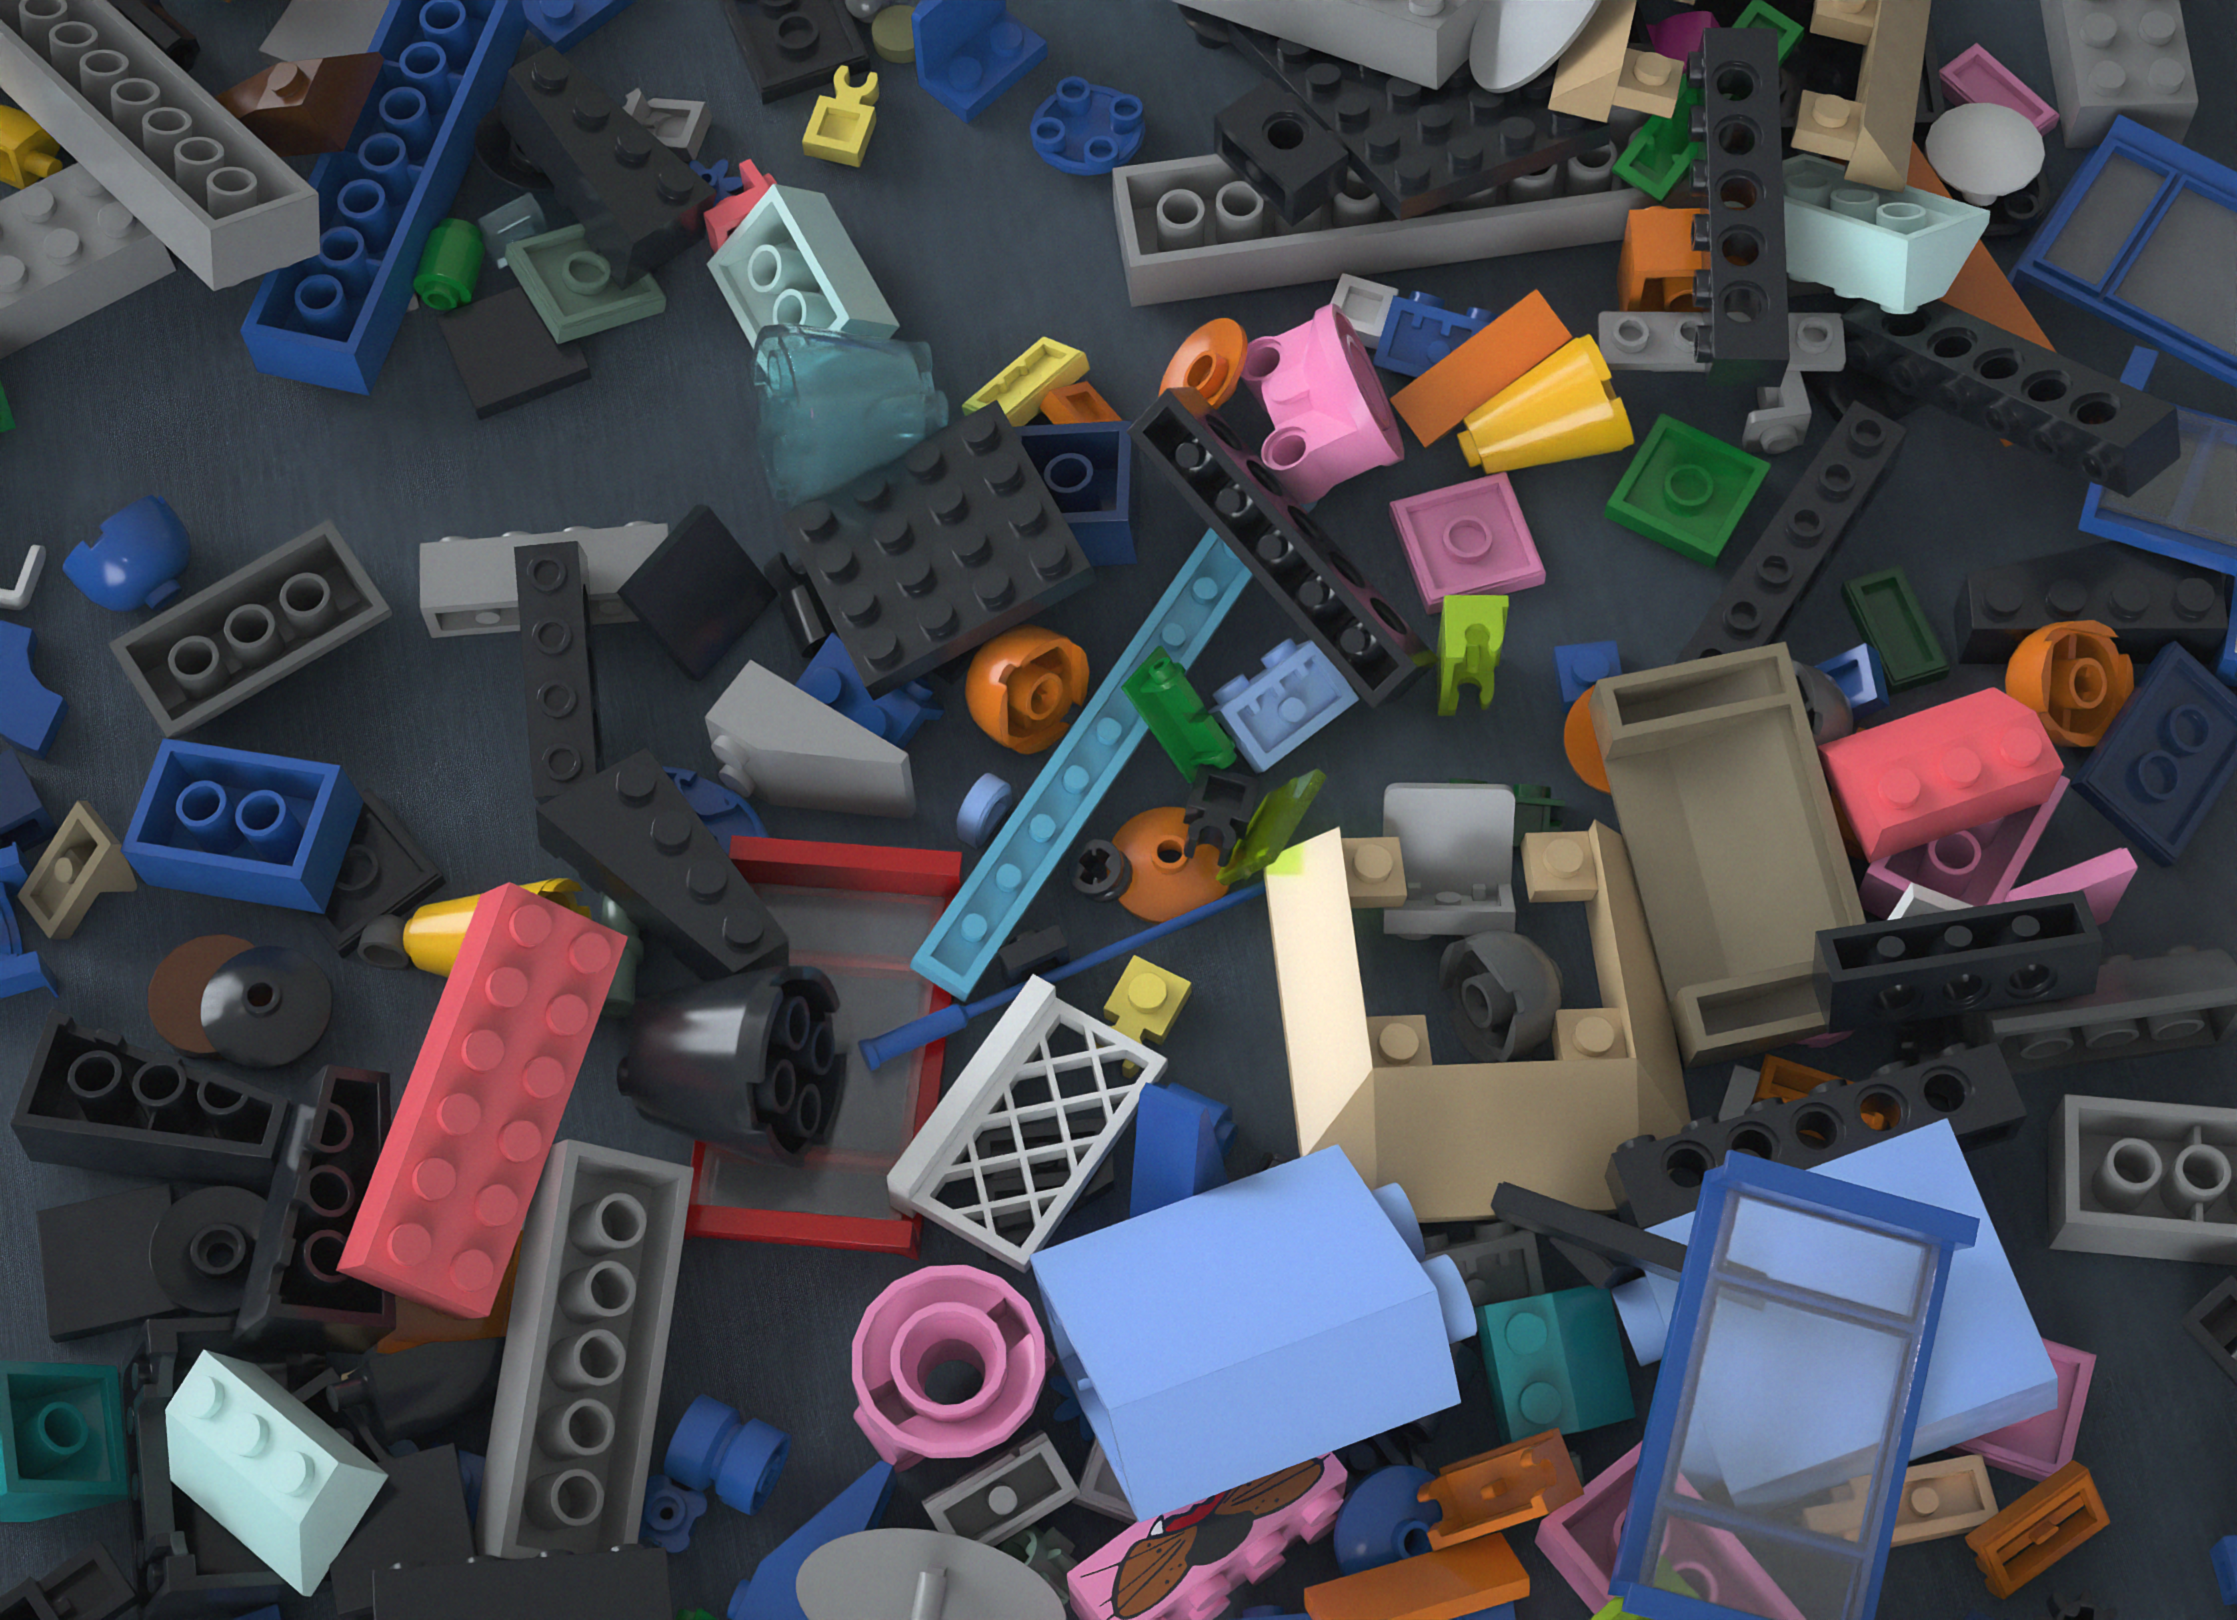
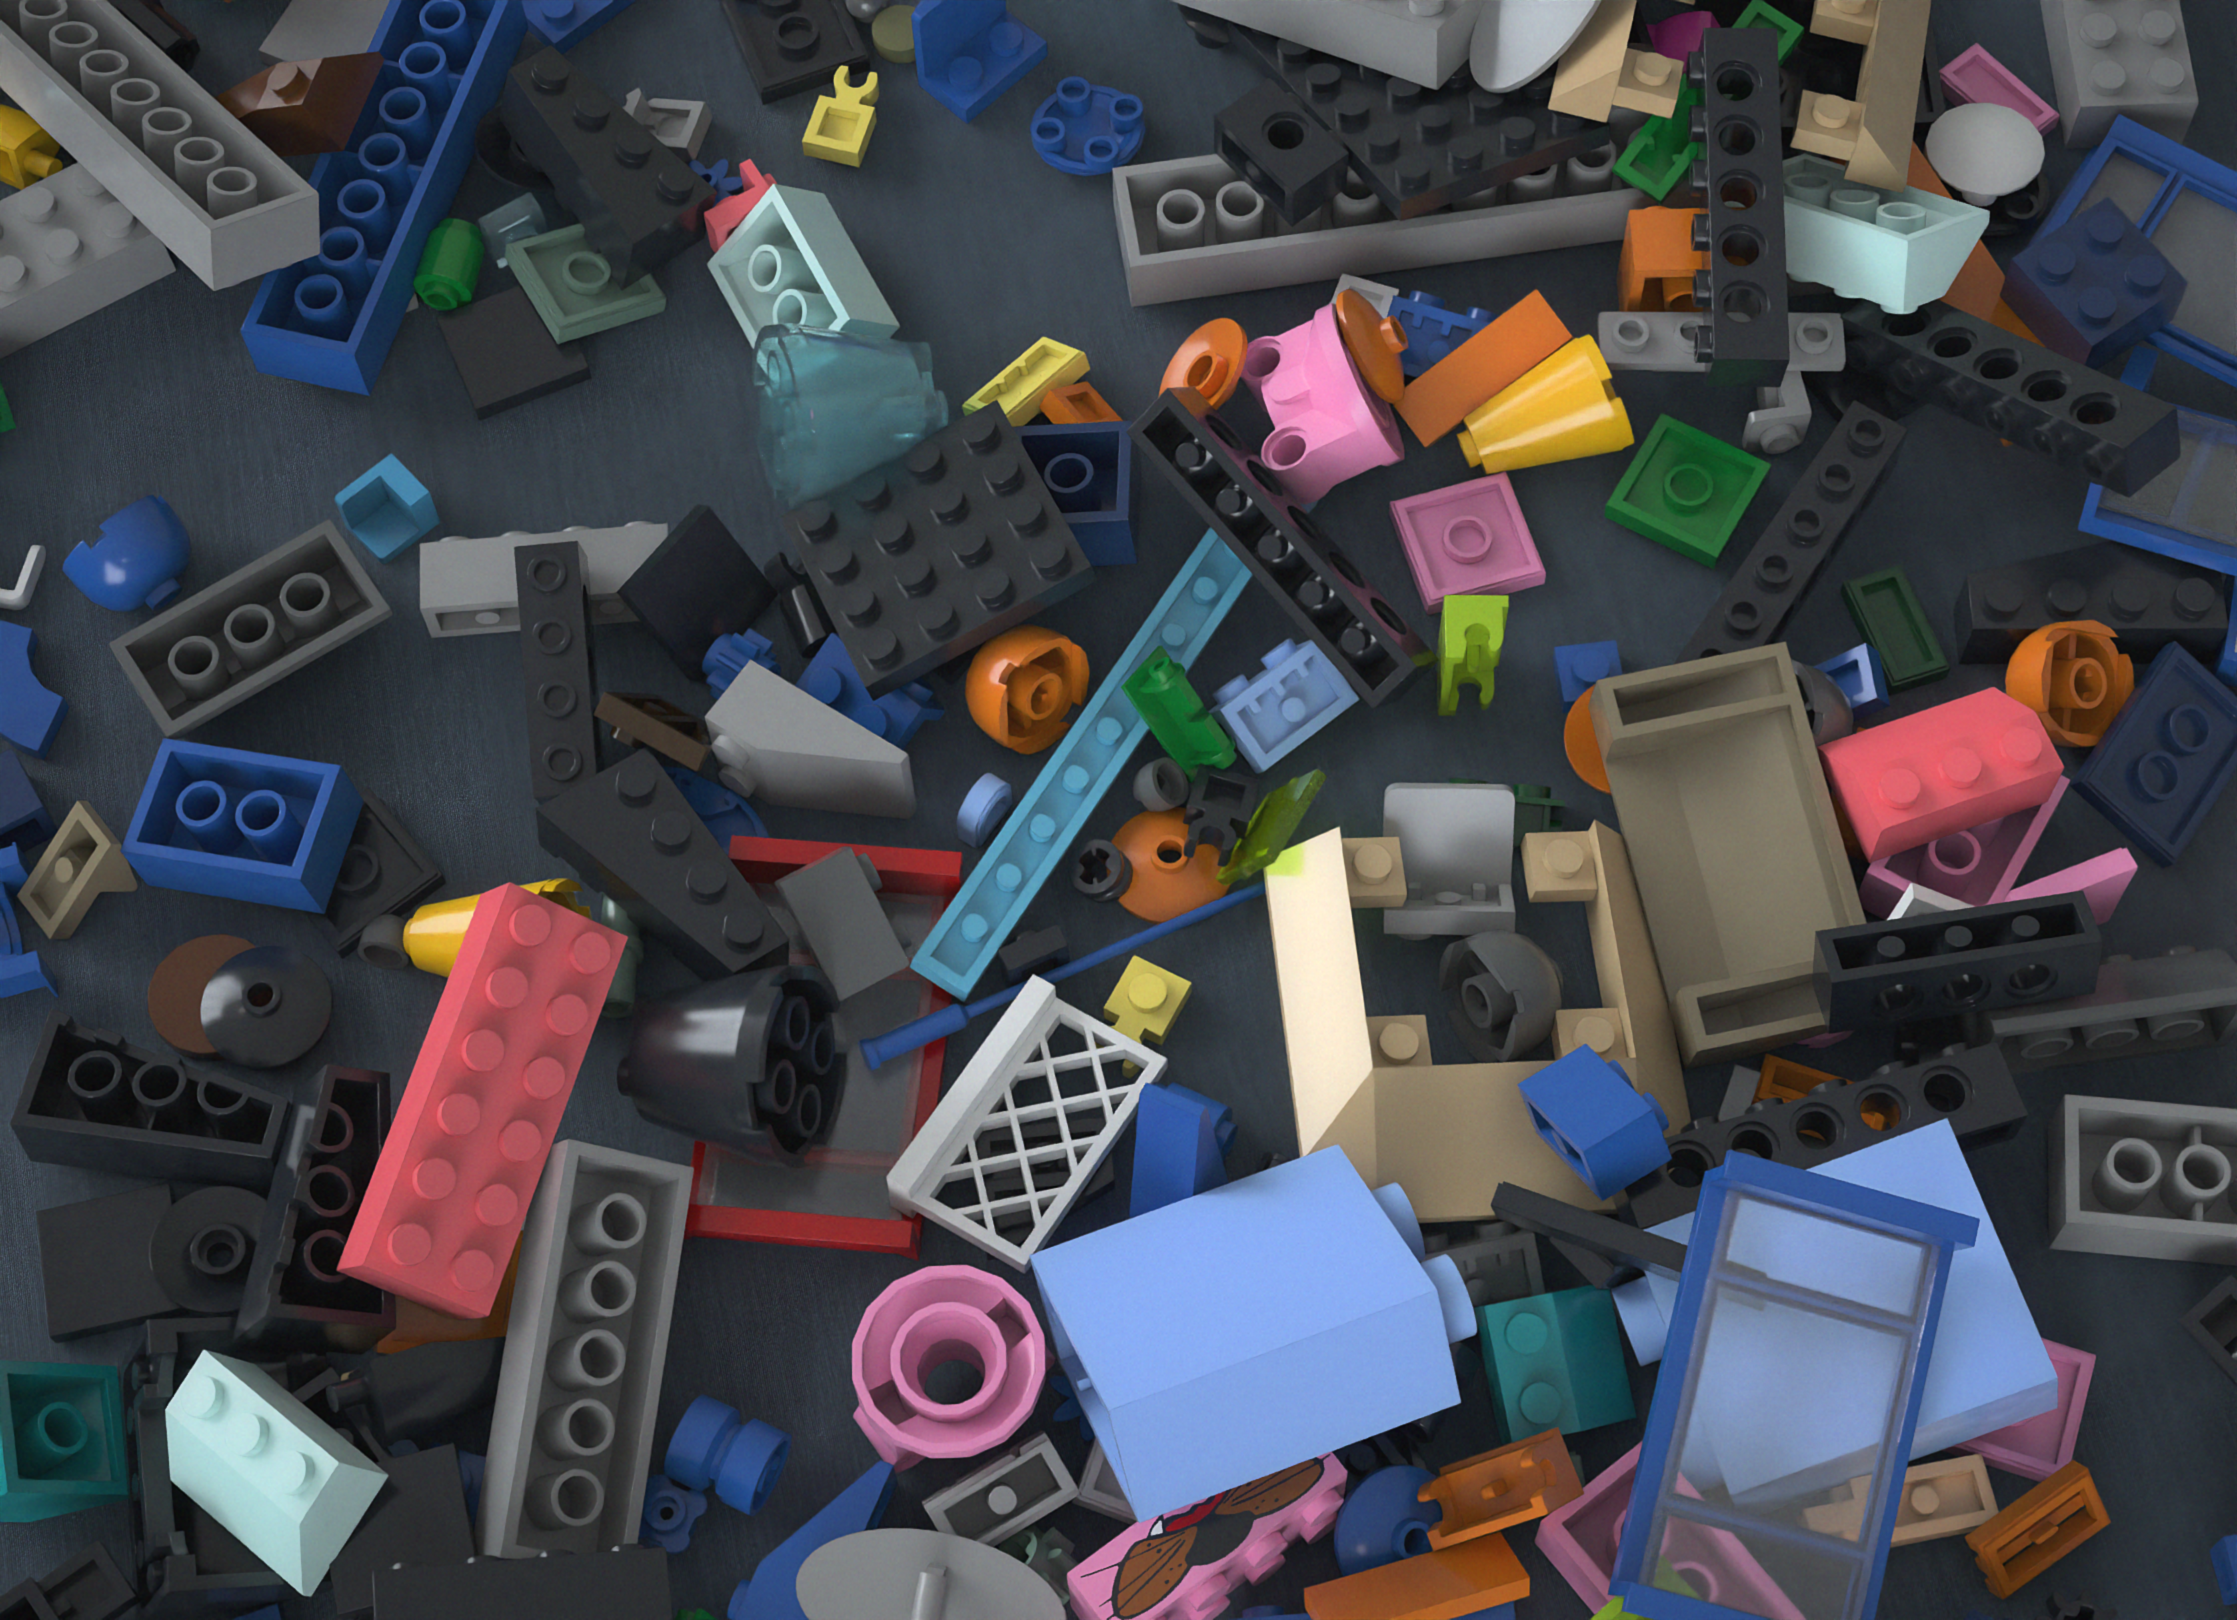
(387, 509): none -> dark azure panel
(654, 721): none -> dark brown wing
(731, 654): none -> blue gear
(844, 921): none -> dark grey brick
(1167, 792): none -> dark grey hinge
(1373, 344): none -> orange dish
(1596, 1120): none -> blue brick
(2093, 286): none -> dark blue brick

